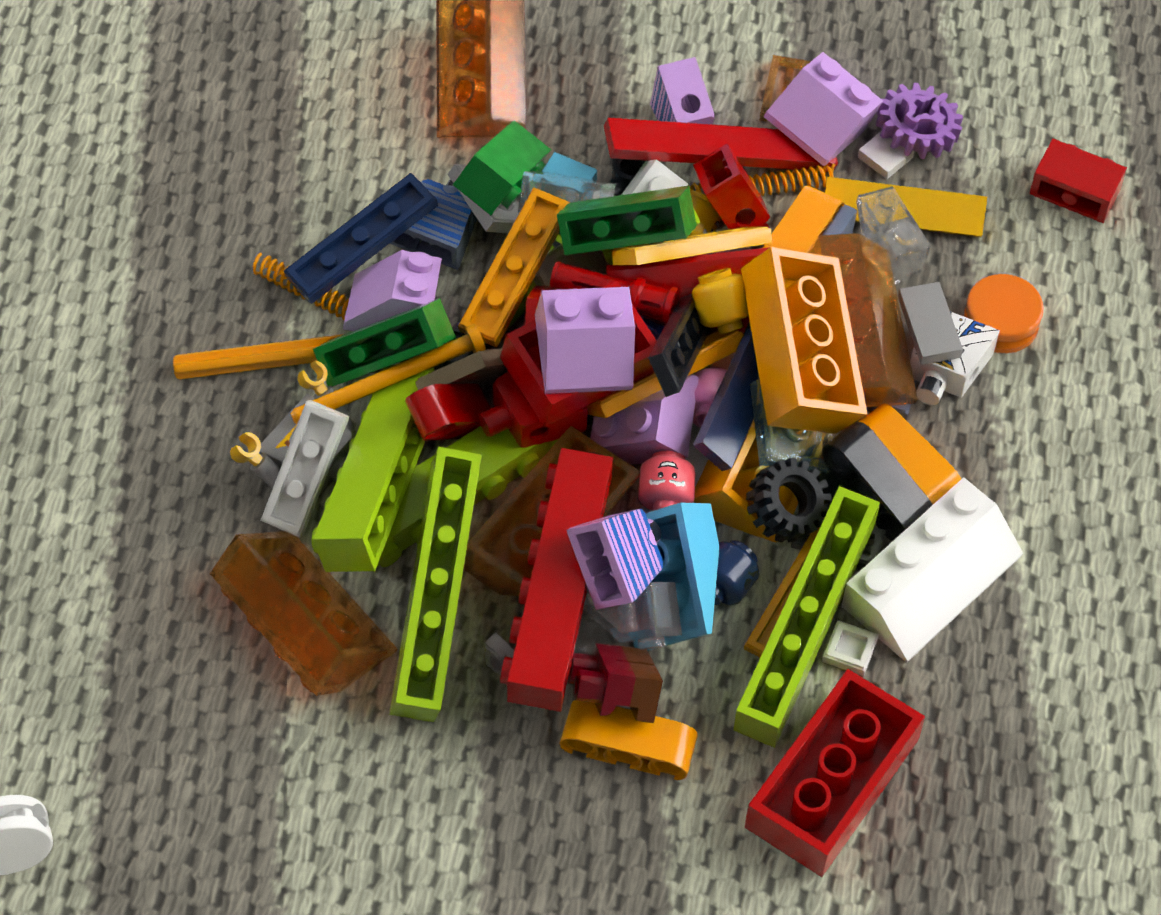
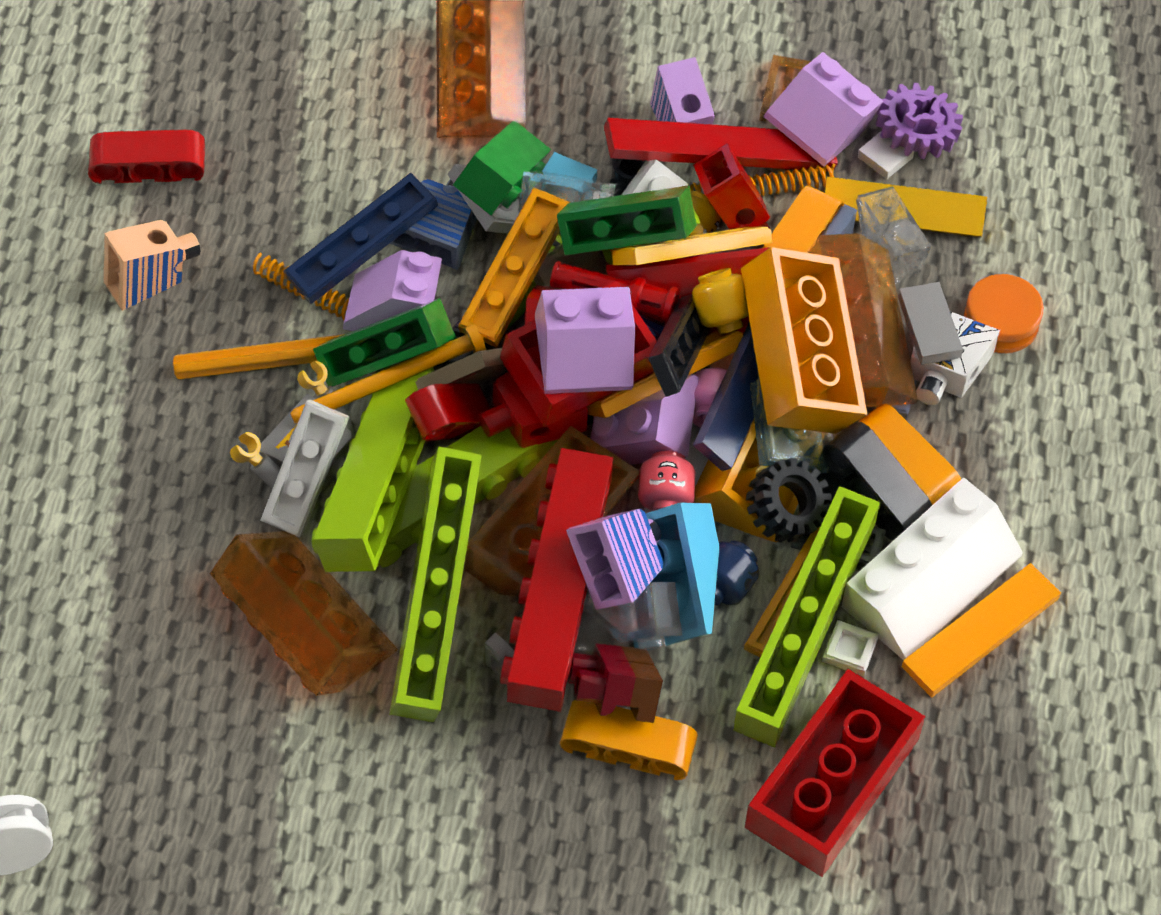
(145, 261): none -> light nougat torso
(146, 155): none -> red beam
(980, 630): none -> light orange tile
(1078, 180): red brick -> none

